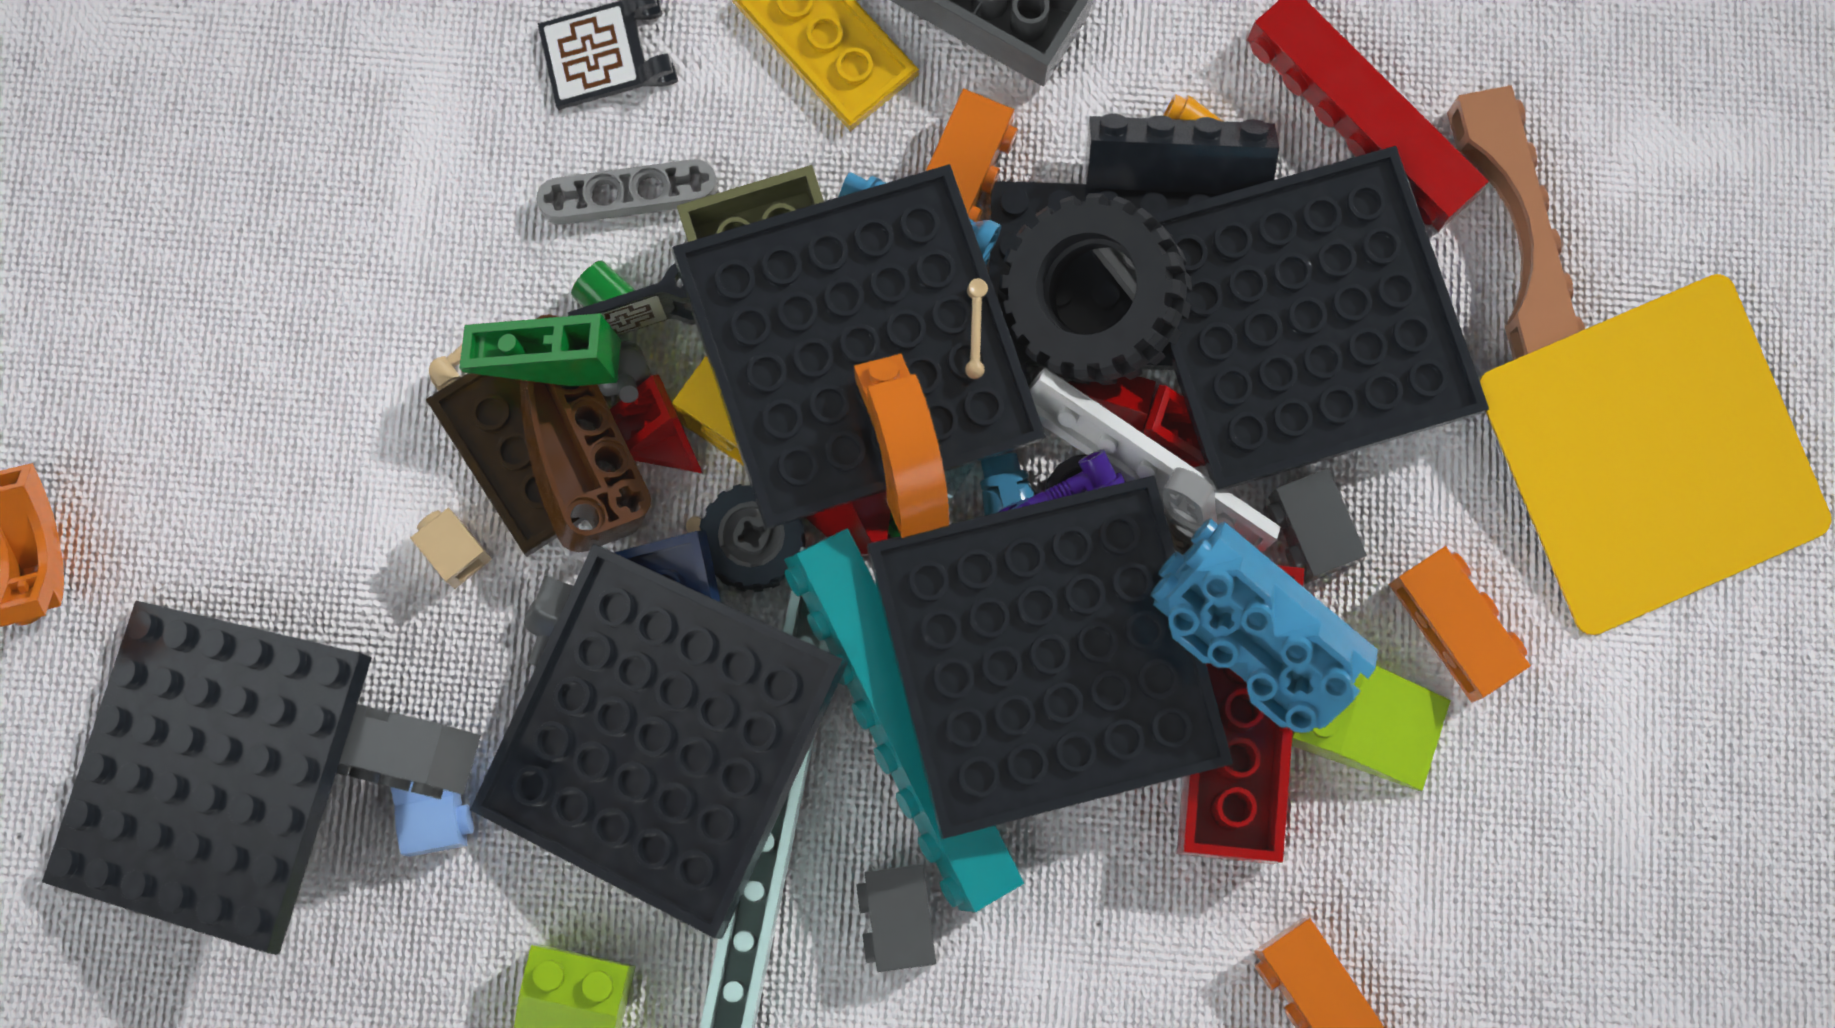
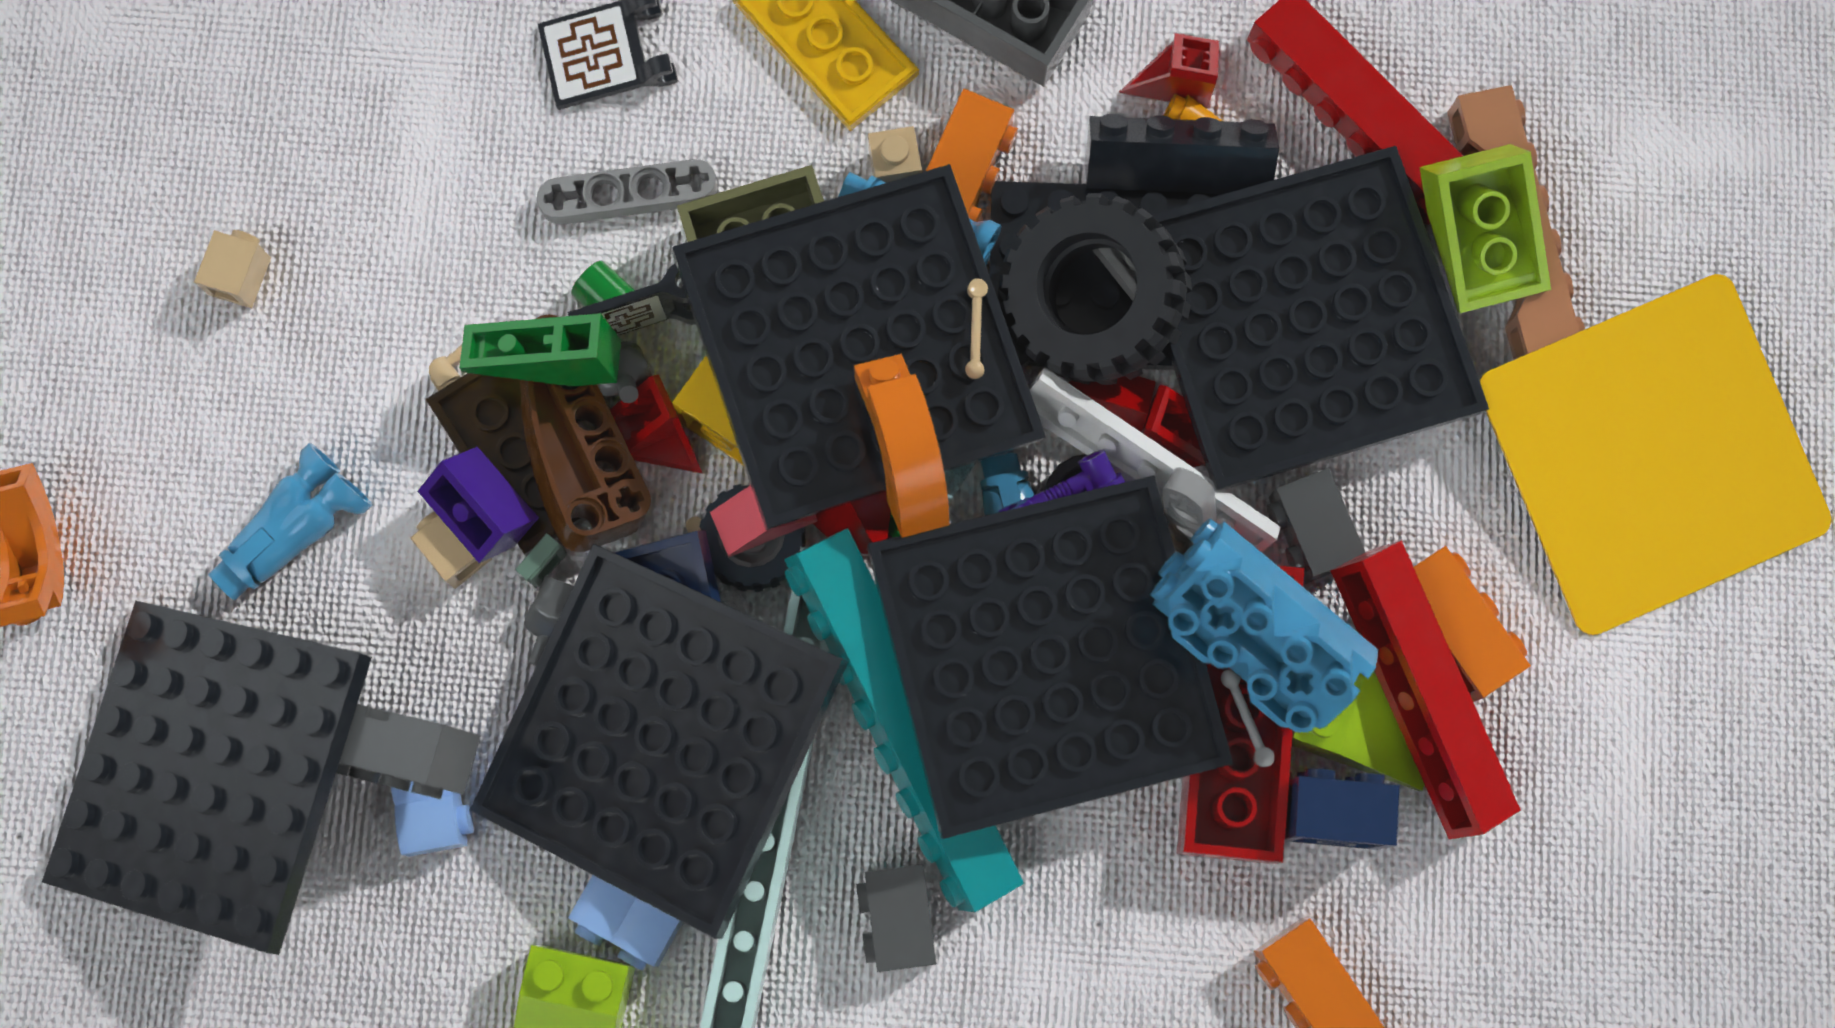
(233, 267): none -> tan brick
(288, 523): none -> dark azure piece
(477, 504): none -> dark purple brick
(541, 560): none -> sand green tile
(626, 922): none -> light blue brick
(742, 525): none -> coral slope
(894, 154): none -> tan brick
(1182, 69): none -> red slope
(1262, 756): none -> light grey hinge
(1342, 812): none -> dark blue brick
(1426, 691): none -> red brick
(1487, 226): none -> lime slope

